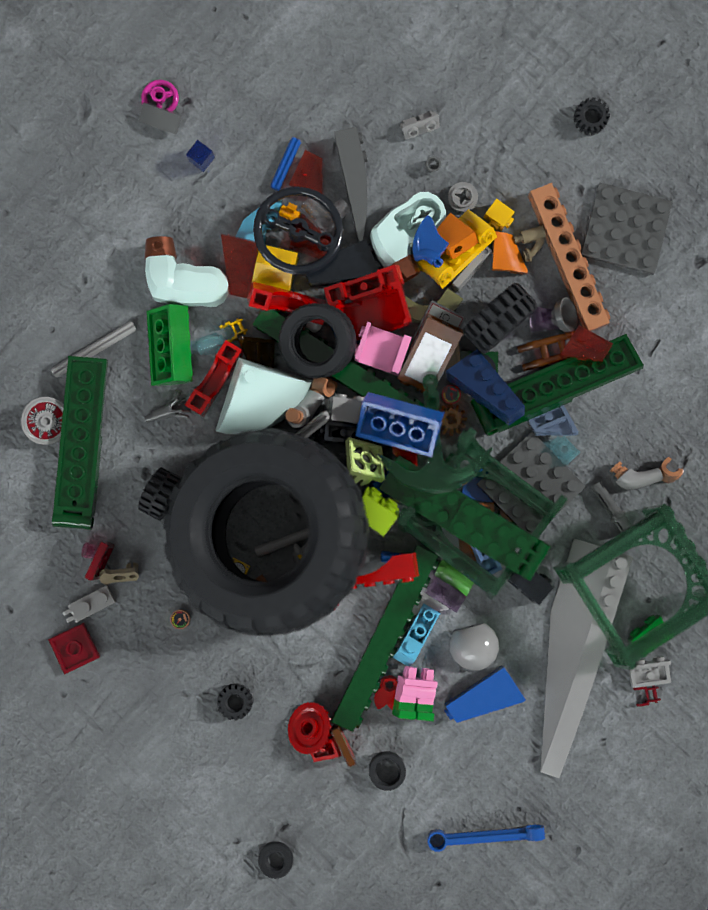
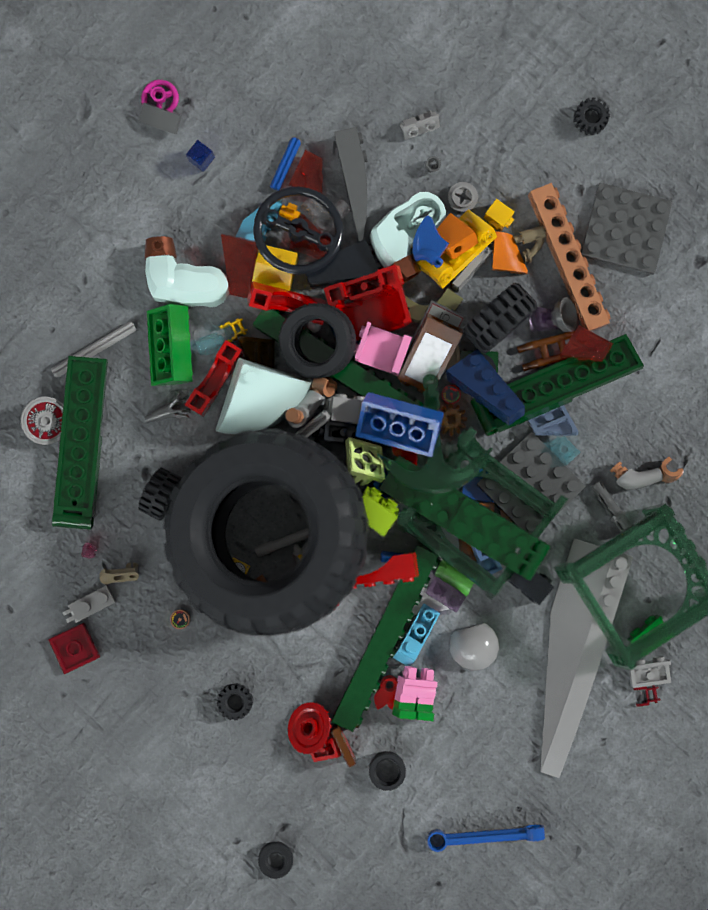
(100, 560): dark red tile -> none
(485, 696): blue slope -> none

